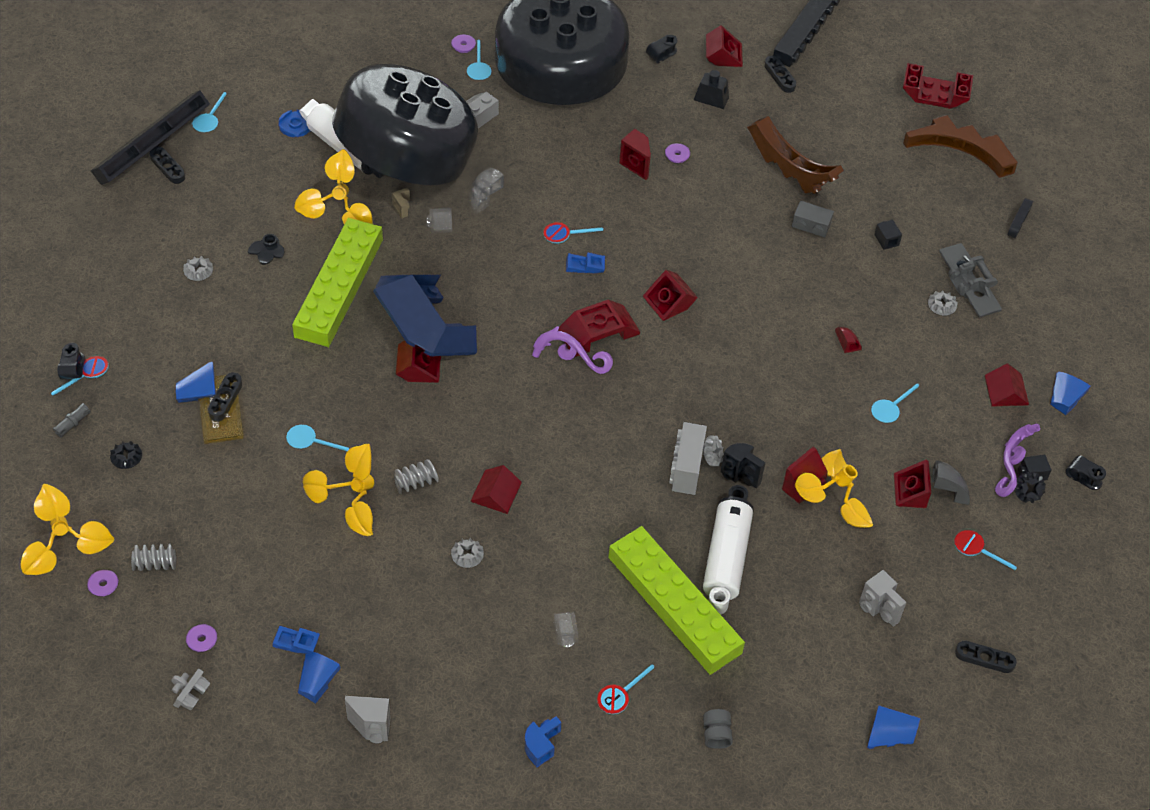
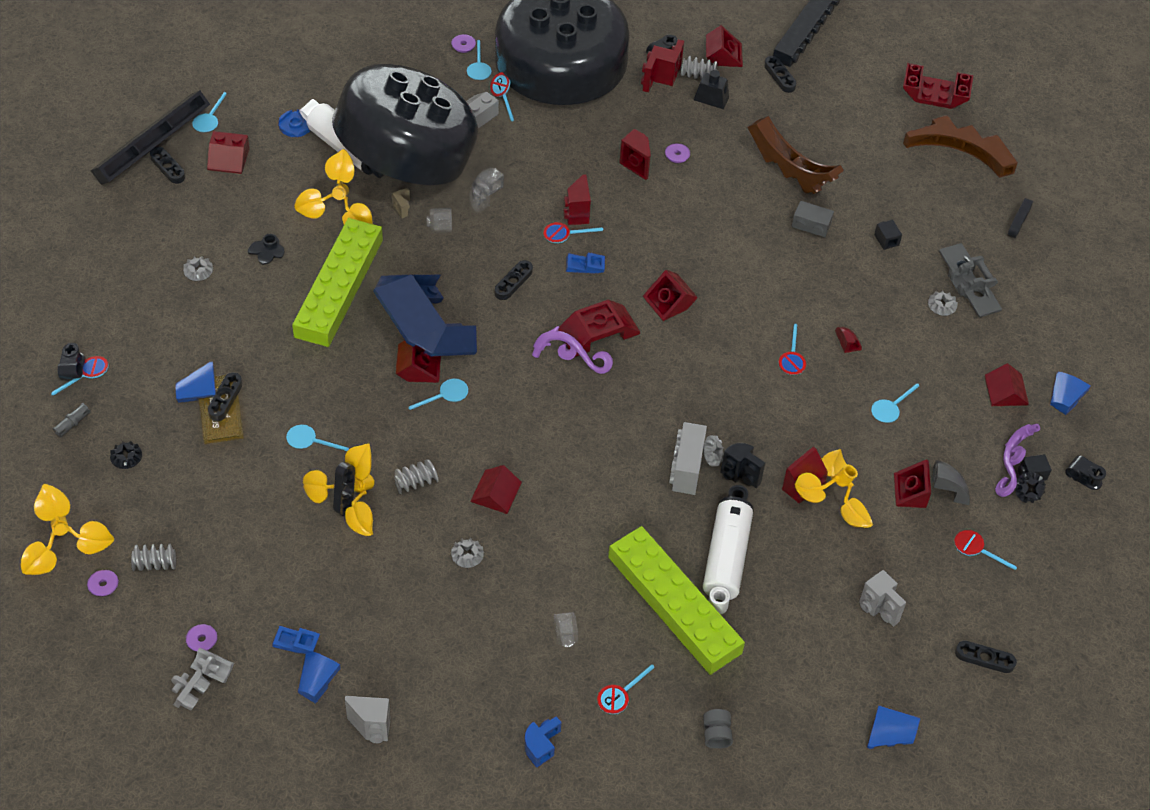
(212, 665): none -> light grey hips
(227, 152): none -> dark red slope
(343, 477): none -> black beam
(451, 390): none -> medium azure piece
(499, 88): none -> piece
(513, 273): none -> black beam
(577, 202): none -> dark red slope
(662, 65): none -> dark red bracket
(697, 68): none -> light grey piece
(792, 362): none -> piece

